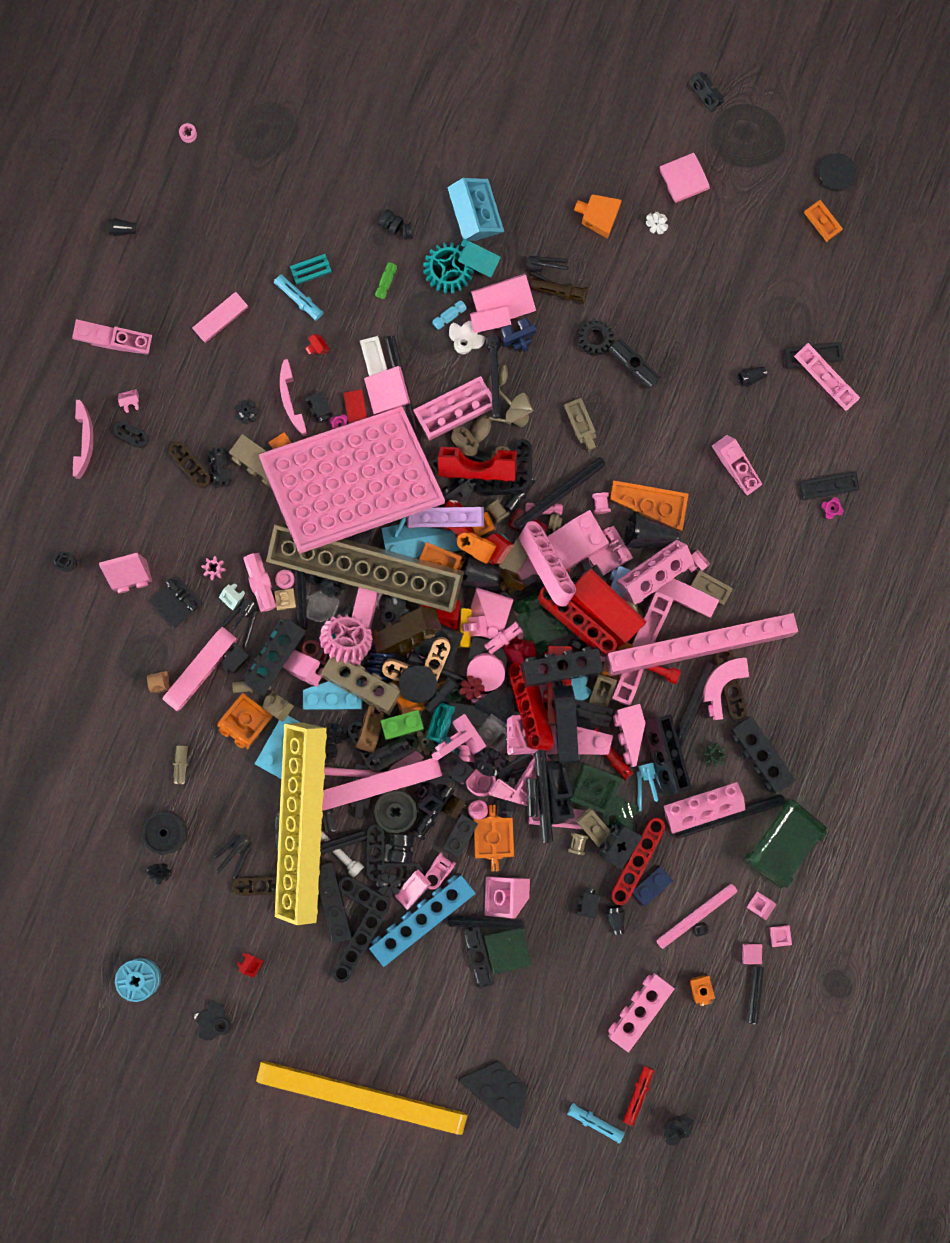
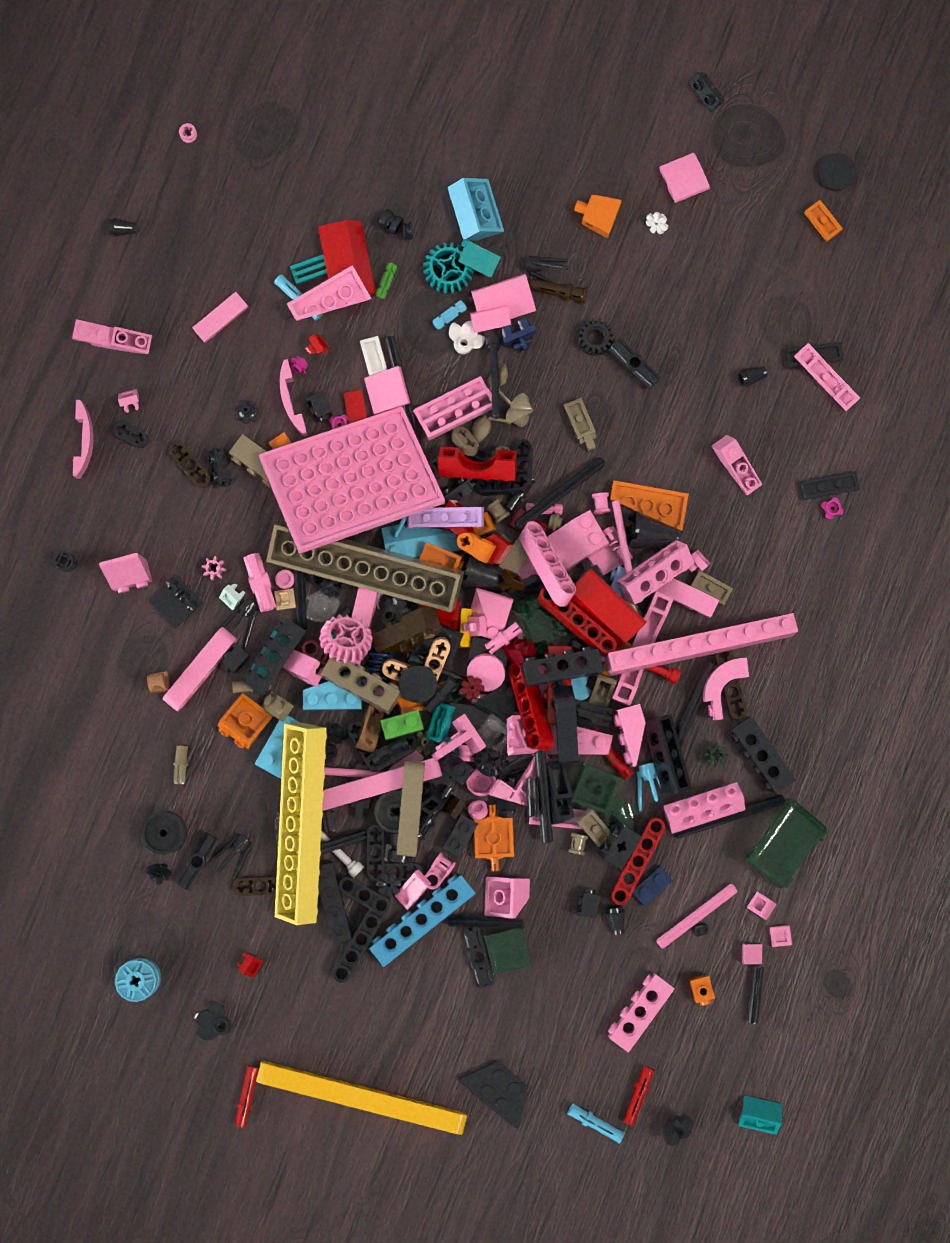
(204, 851): none -> black piece
(241, 1120): none -> red pin
(298, 365): none -> dark pink plate
(330, 295): none -> bright pink wing
(346, 246): none -> red slope
(410, 808): none -> dark tan beam
(622, 536): none -> bright pink bar
(761, 1115): none -> teal panel

